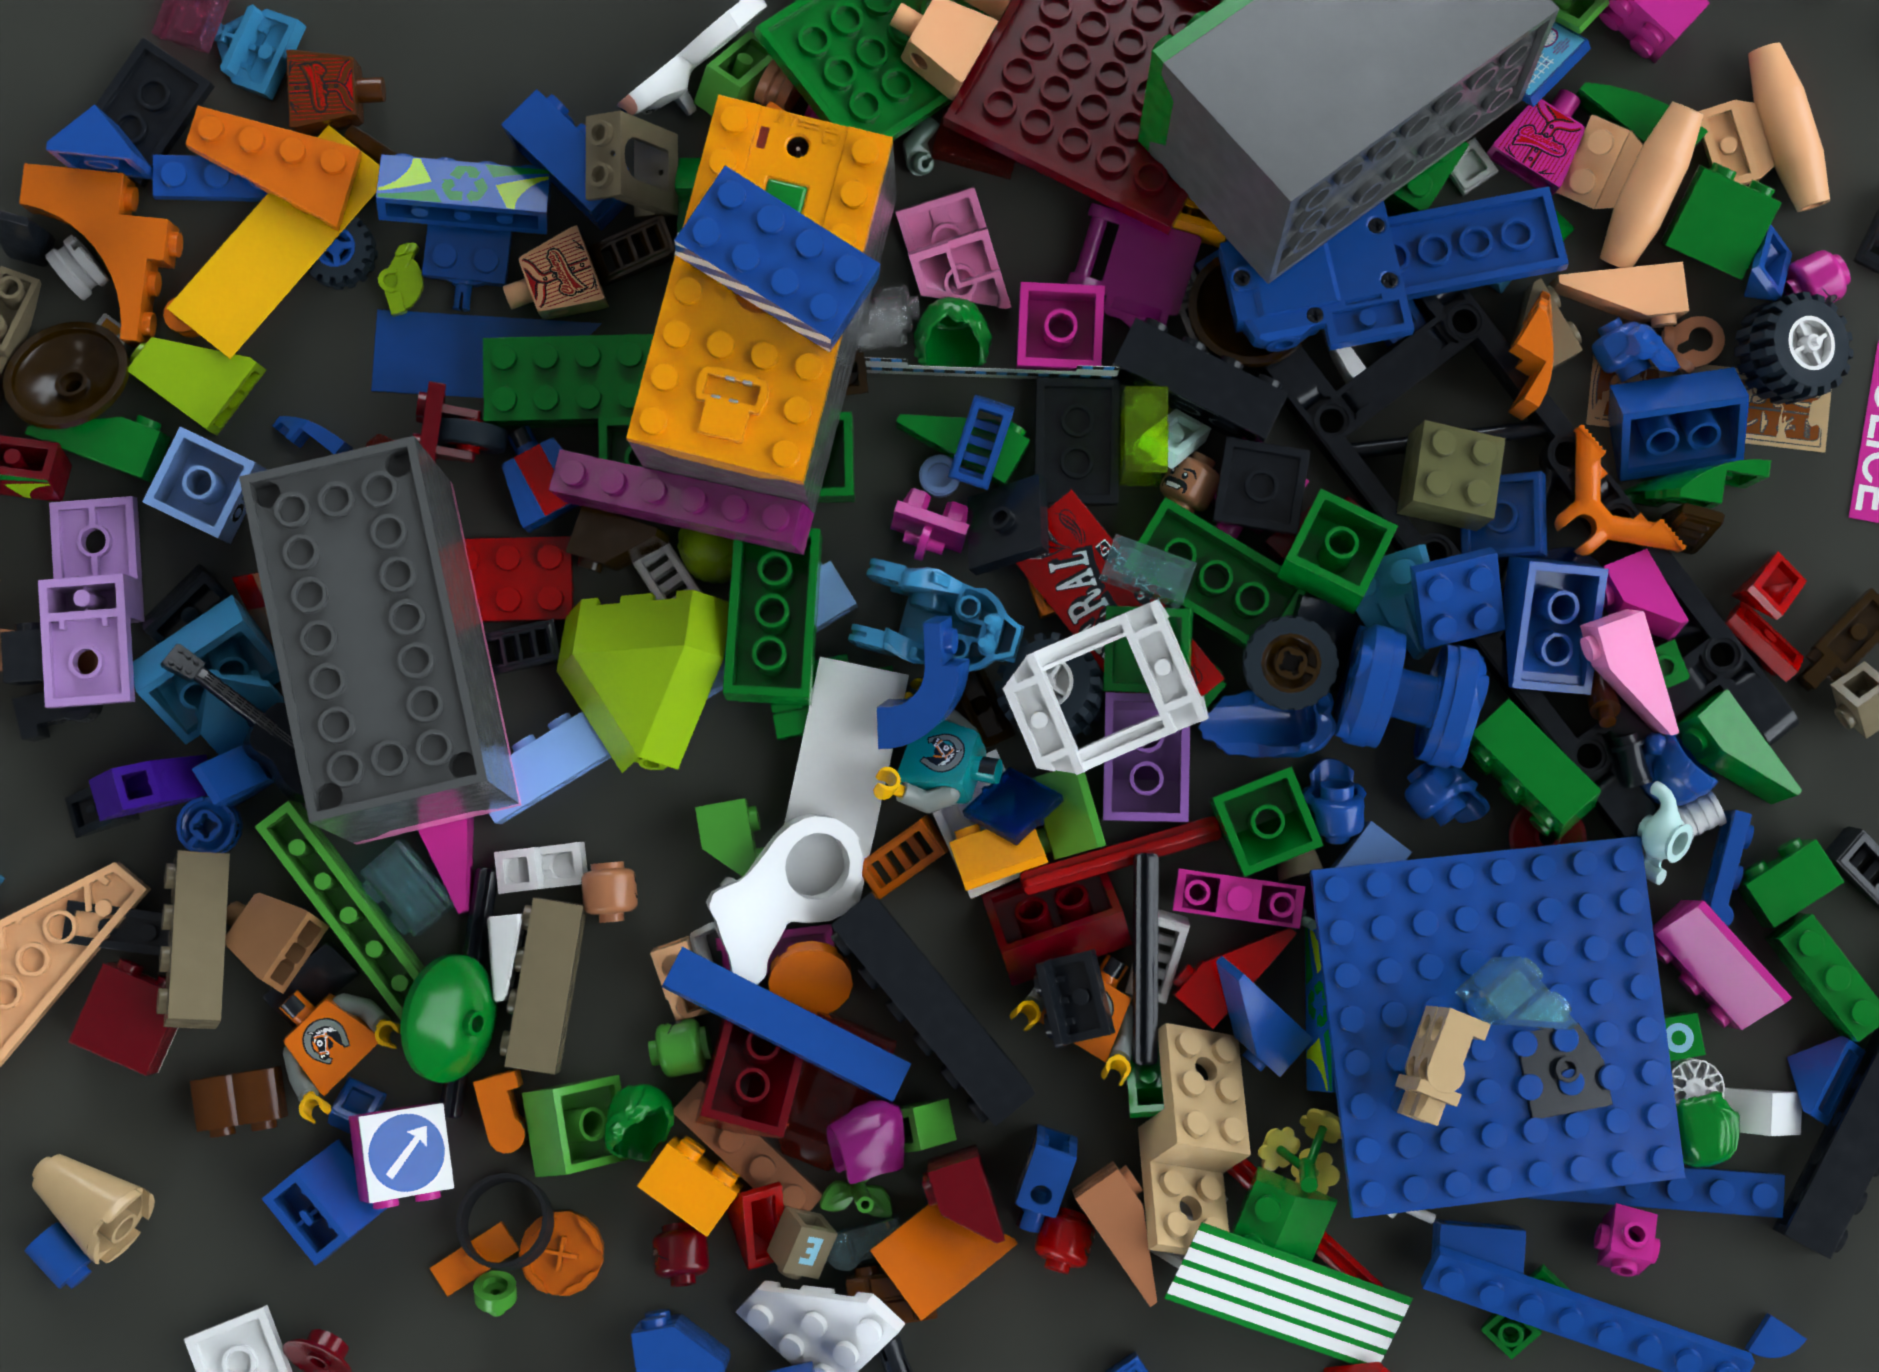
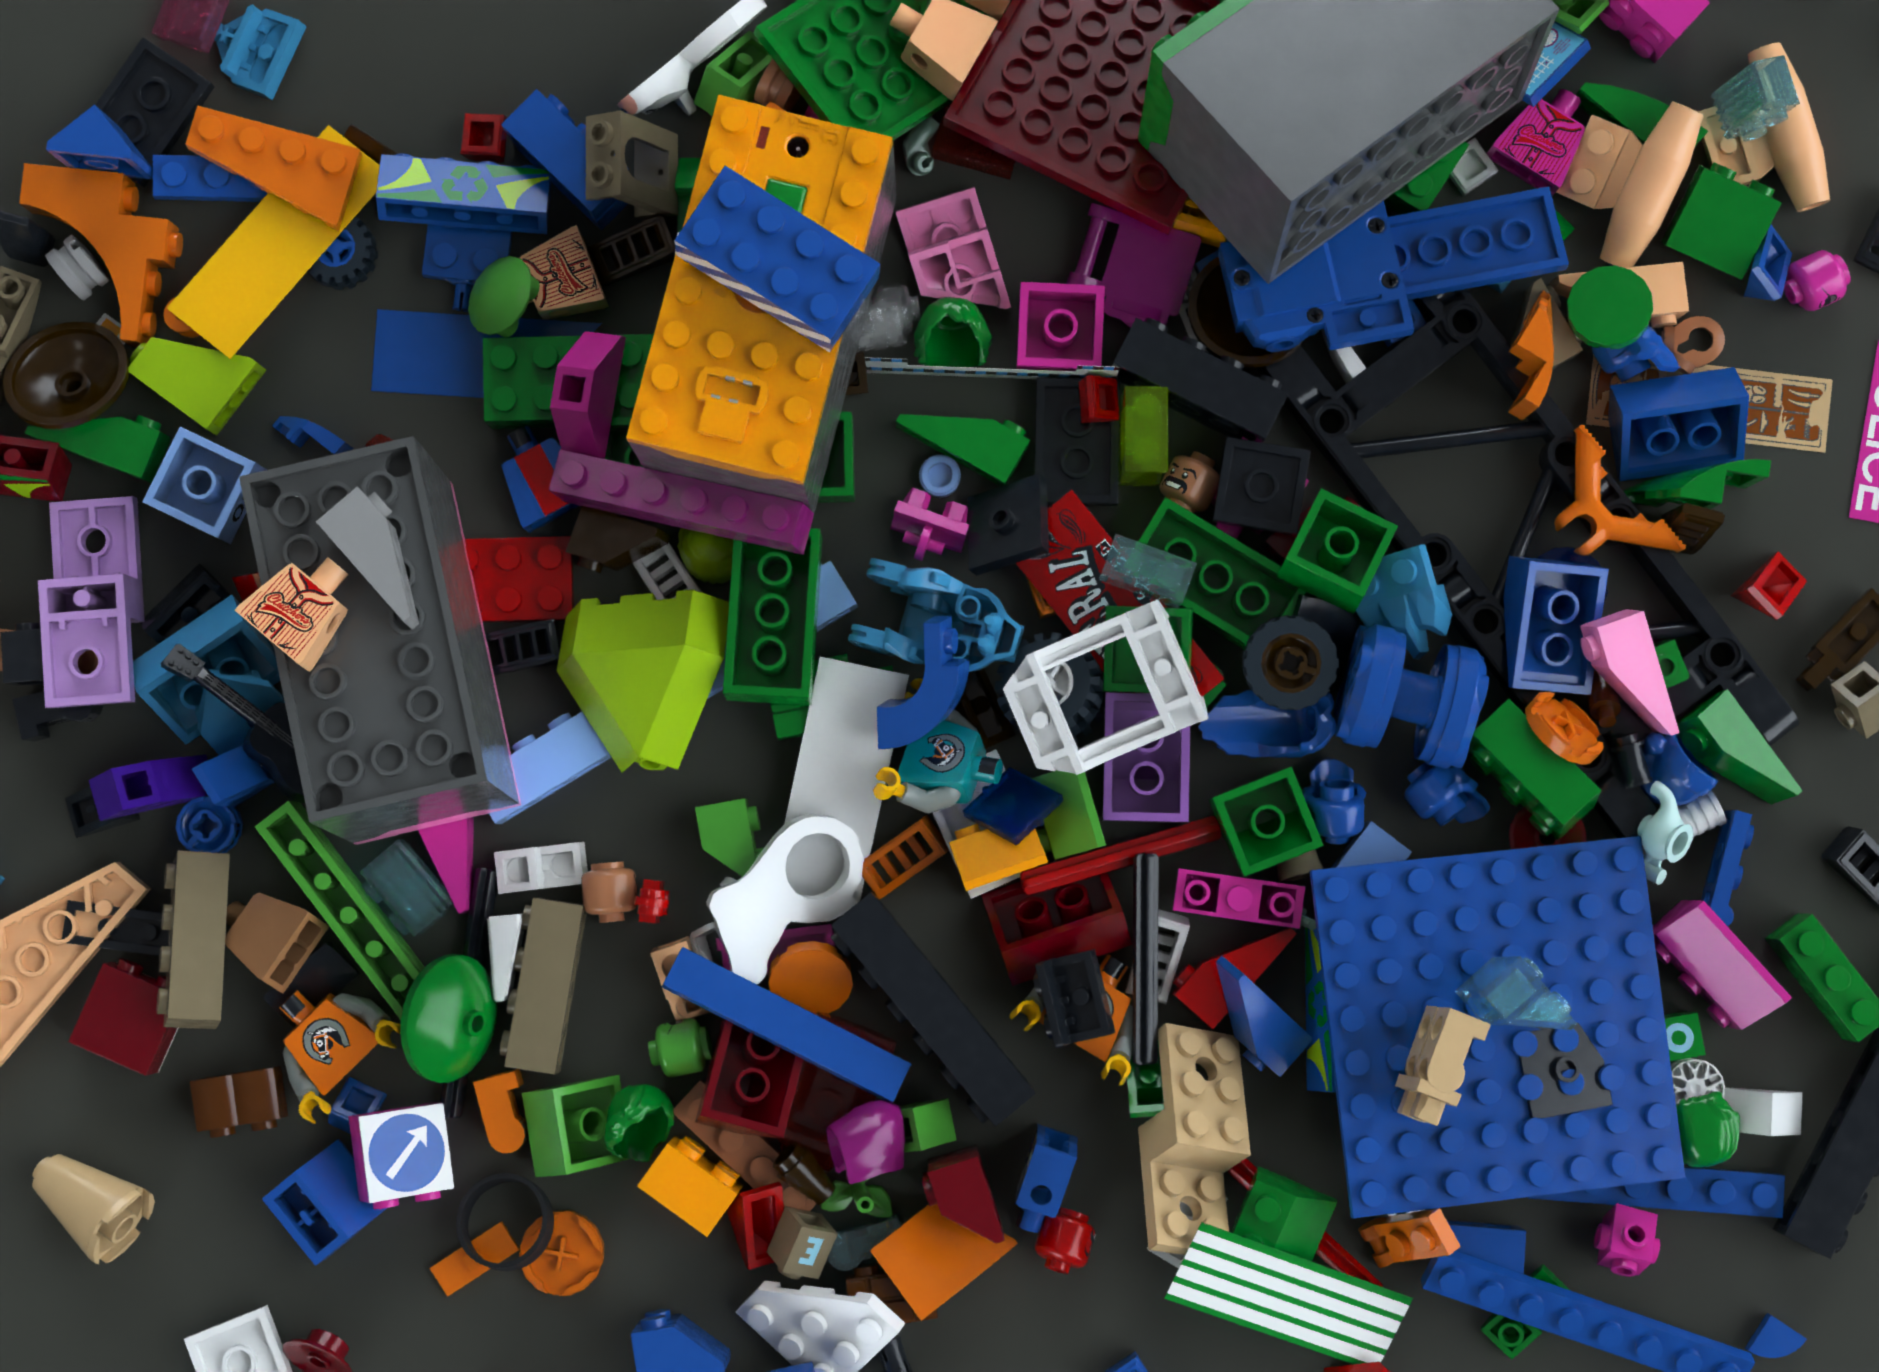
(59, 1257): blue brick -> none
(298, 610): none -> light nougat torso
(328, 91): reddish brown torso -> none
(372, 545): none -> light grey slope
(402, 279): lime piece -> none
(454, 428): plate -> none
(484, 137): none -> red brick
(495, 1292): bright green tile -> none
(501, 296): none -> bright green dish
(587, 393): none -> dark pink slope
(652, 901): none -> red plate
(680, 1254): dark red head -> none
(803, 1172): none -> dark brown cone
(992, 407): blue slope -> none
(1098, 399): none -> red slope
(1119, 1217): nougat slope -> none
(1184, 436): light aqua plate -> none
(1311, 1169): light yellow plant -> none
(1409, 1237): none -> orange plate
(1451, 475): olive brick -> none
(1457, 598): blue plate -> none
(1518, 521): blue tile -> none
(1564, 728): none -> orange tile
(1609, 307): none -> green tile
(1640, 586): dark pink slope -> none
(1756, 99): none -> clear light blue brick
(1773, 650): red plate -> none
(1788, 882): green brick -> none
(1794, 348): black wheel -> none
(1824, 1075): blue slope -> none

